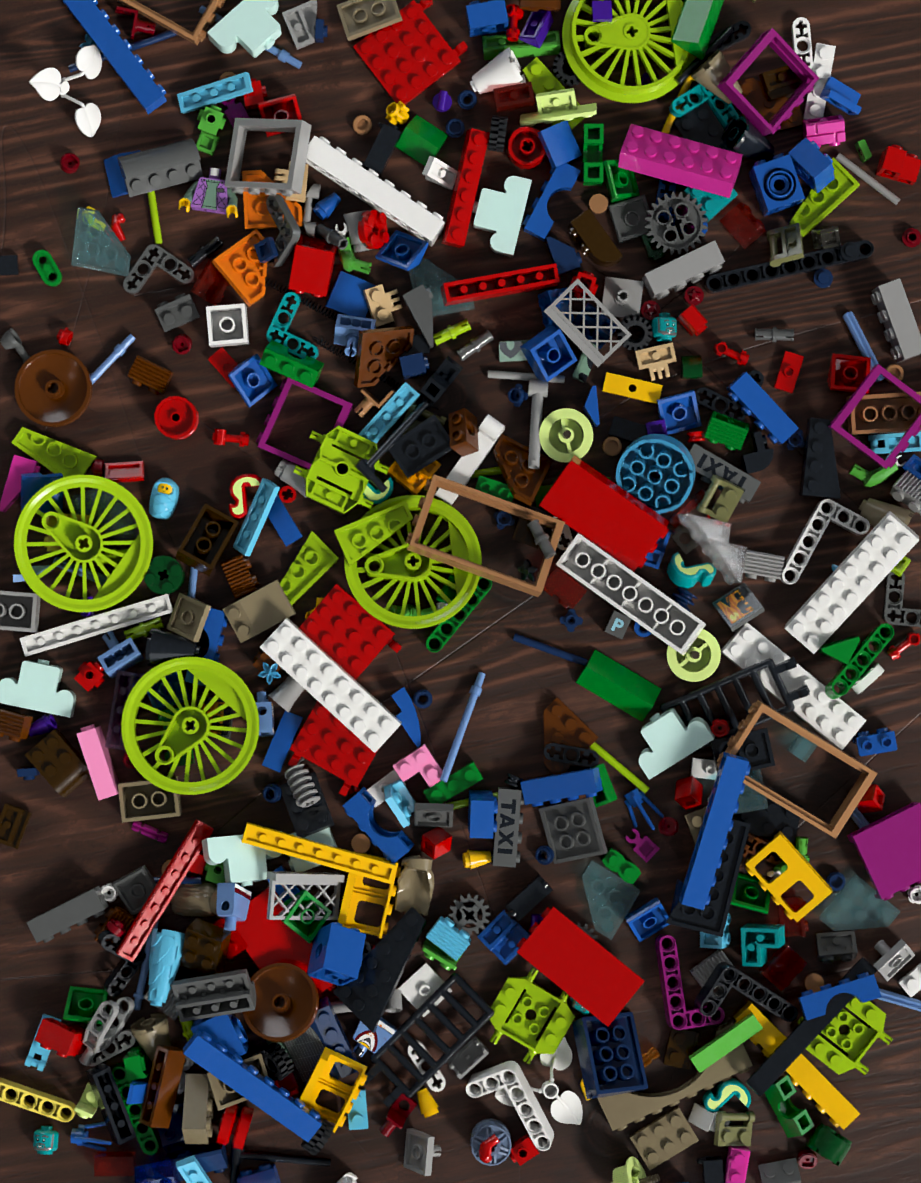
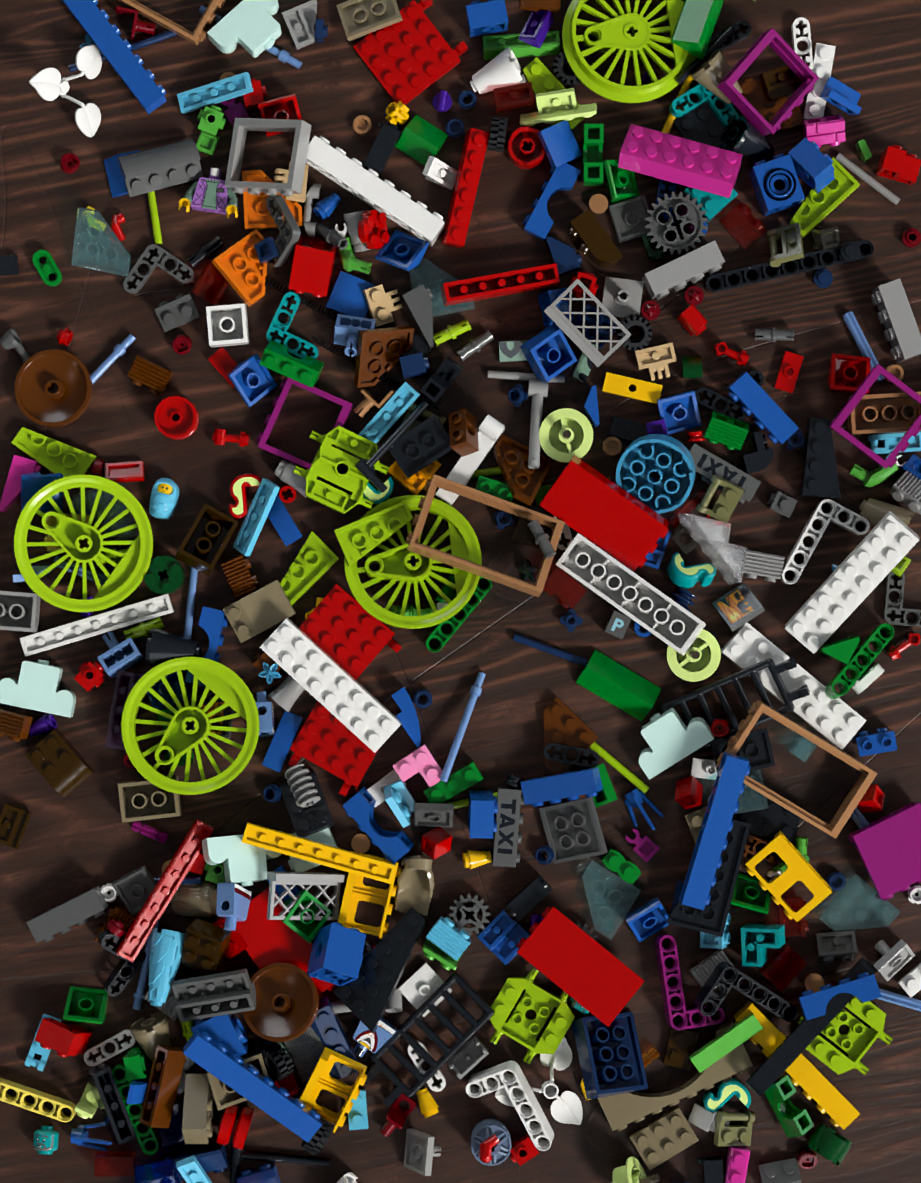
(27, 773): dark blue plate -> none
(98, 761): bright pink brick -> none
(99, 1038): light grey piece -> none
(188, 617): dark tan plate -> none
(503, 213): light aqua brick -> none
(515, 14): red bar -> none
(601, 11): dark purple tile -> none
(664, 327): teal head -> none
(668, 826): dark red tile -> none
(781, 504): none -> dark grey bracket

